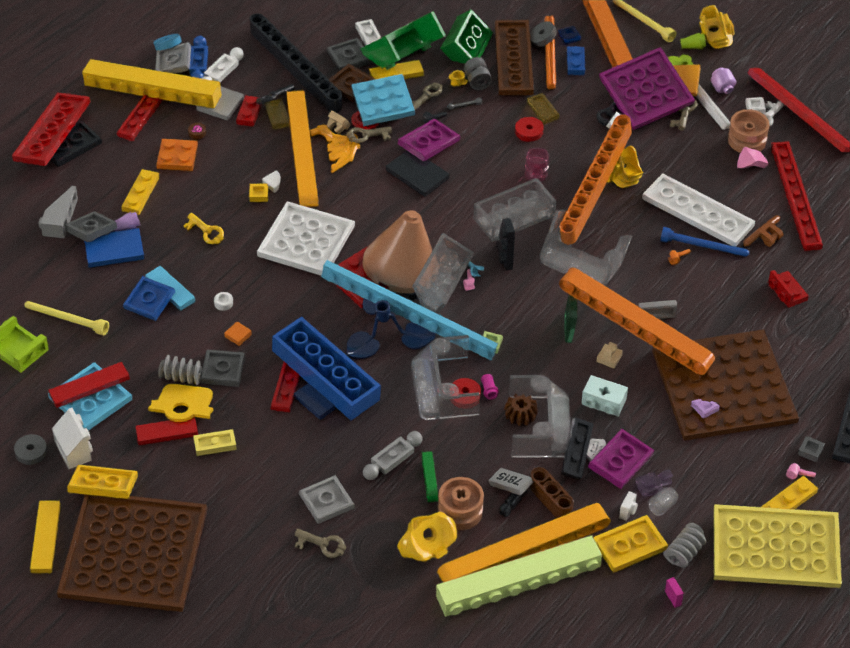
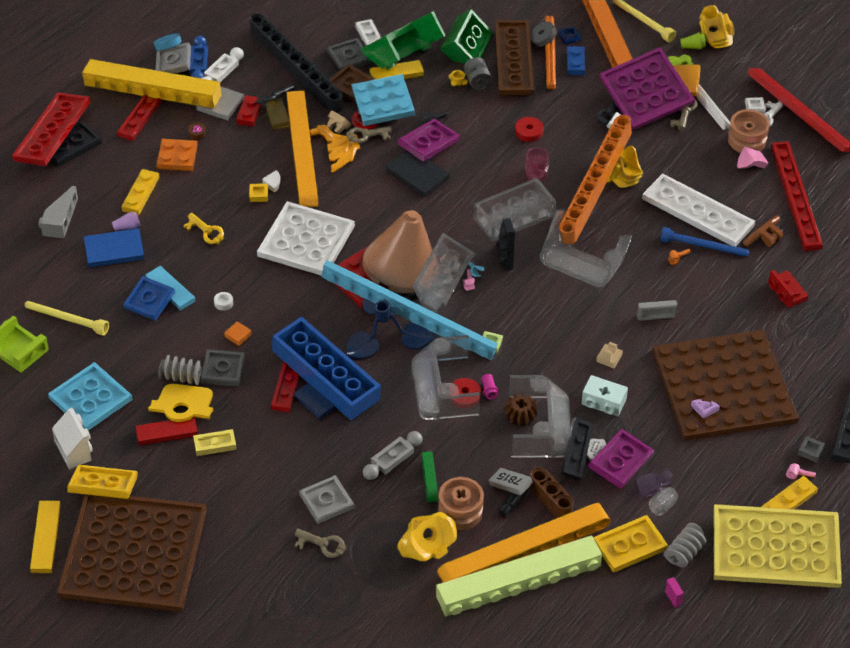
(33, 456): dark grey piece -> none
(89, 384): red tile -> none
(91, 226): dark grey plate -> none
(427, 95): dark tan piece -> none
(478, 101): dark grey hinge -> none
(543, 108): clear yellow tile -> none
(570, 318): clear green tile -> none
(628, 506): white plate -> none
(637, 321): orange beam -> none
(723, 80): lavender head -> none

